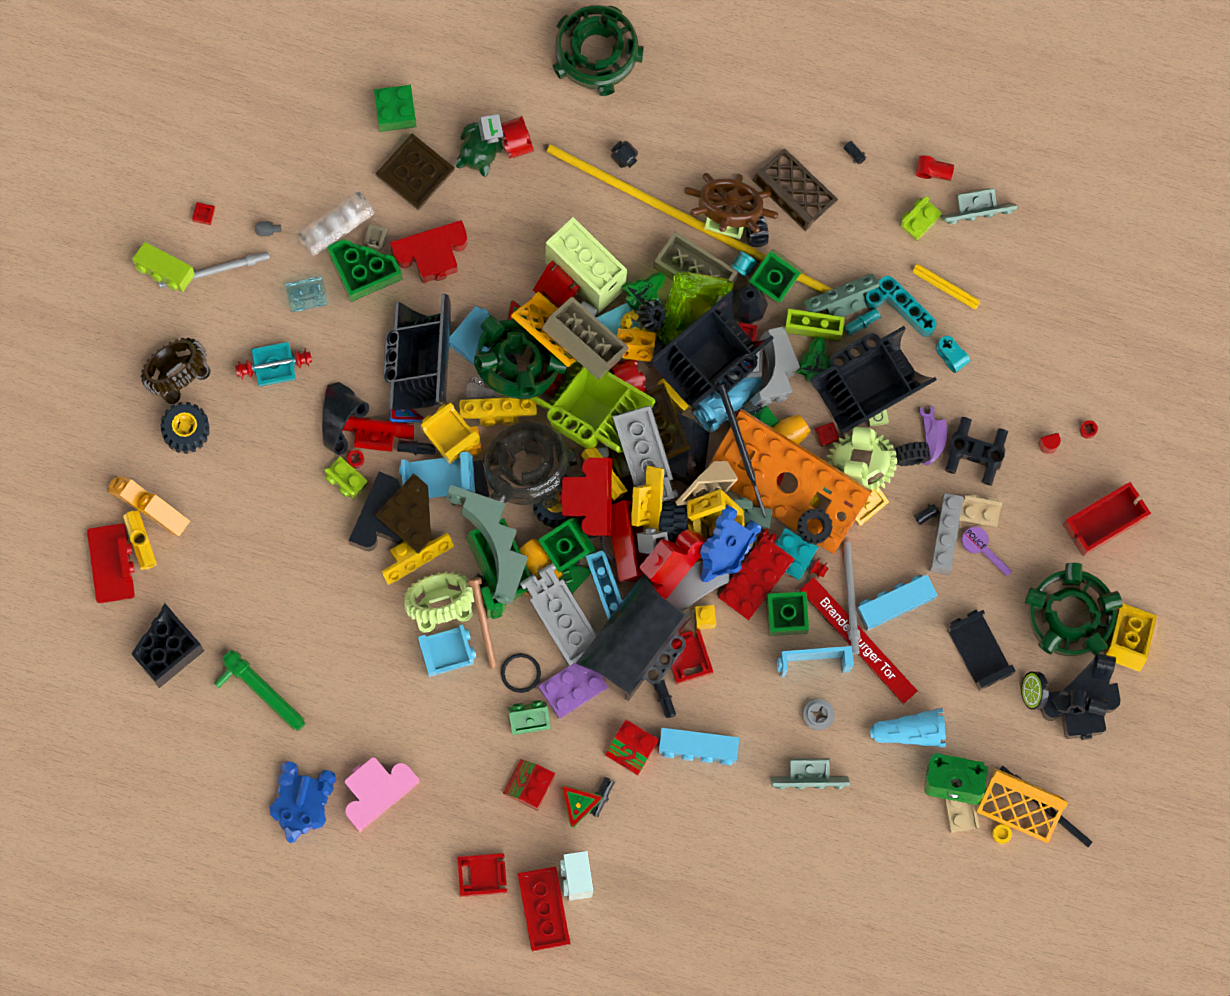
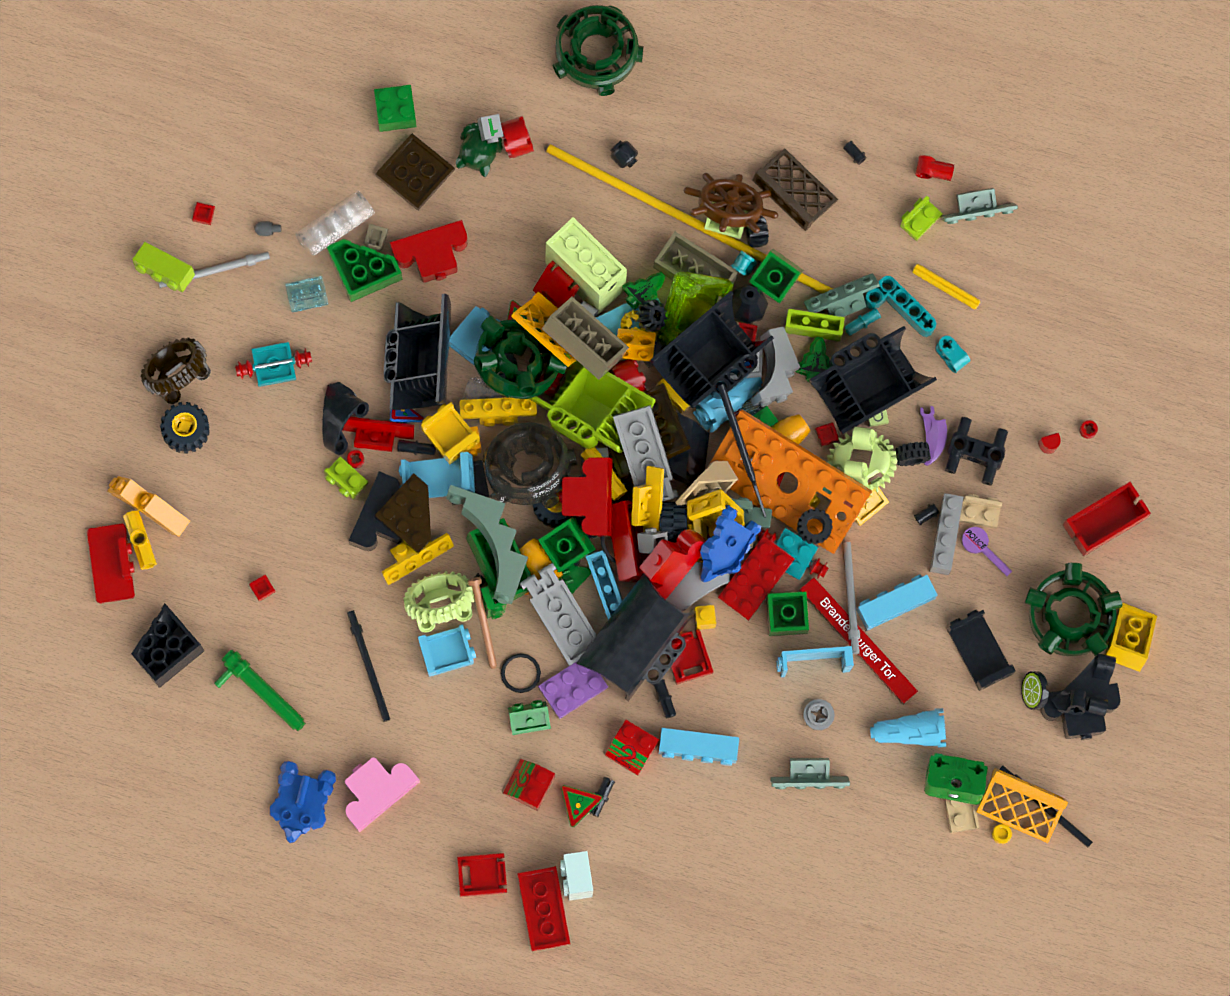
(262, 588): none -> red plate
(356, 630): none -> black bar

